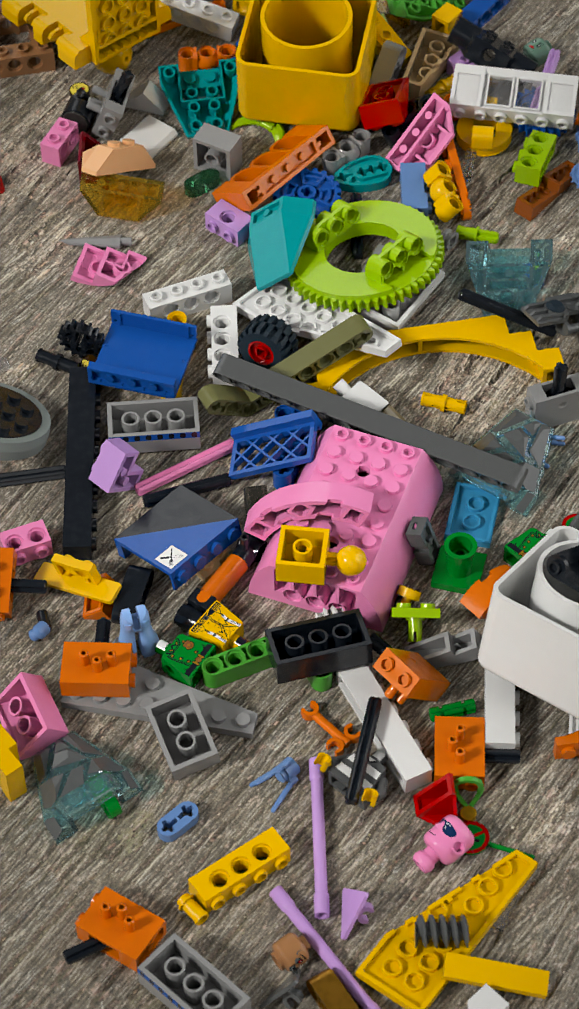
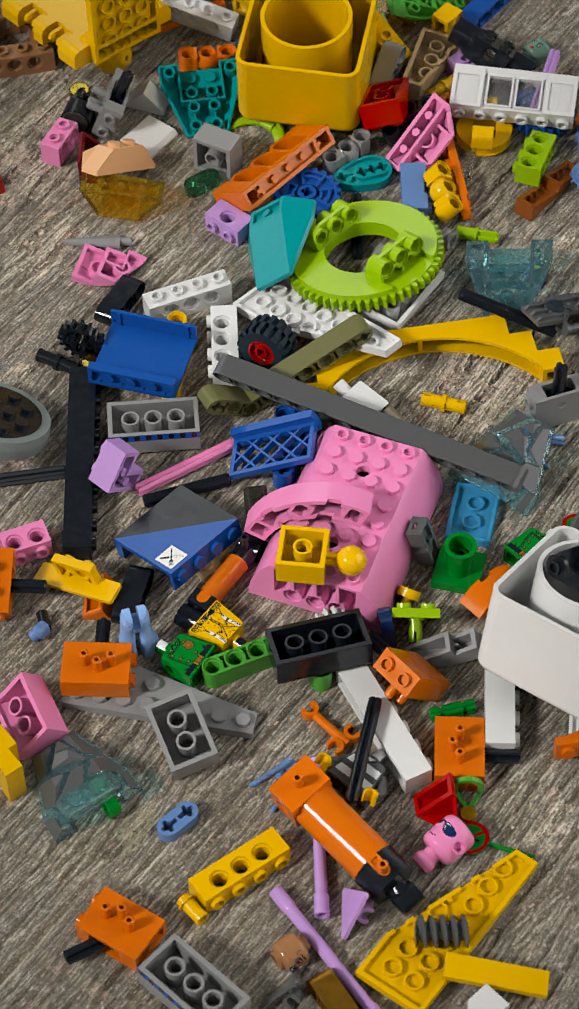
(121, 297): none -> black beam
(310, 801): none -> orange piece
(387, 626): none -> dark blue beam

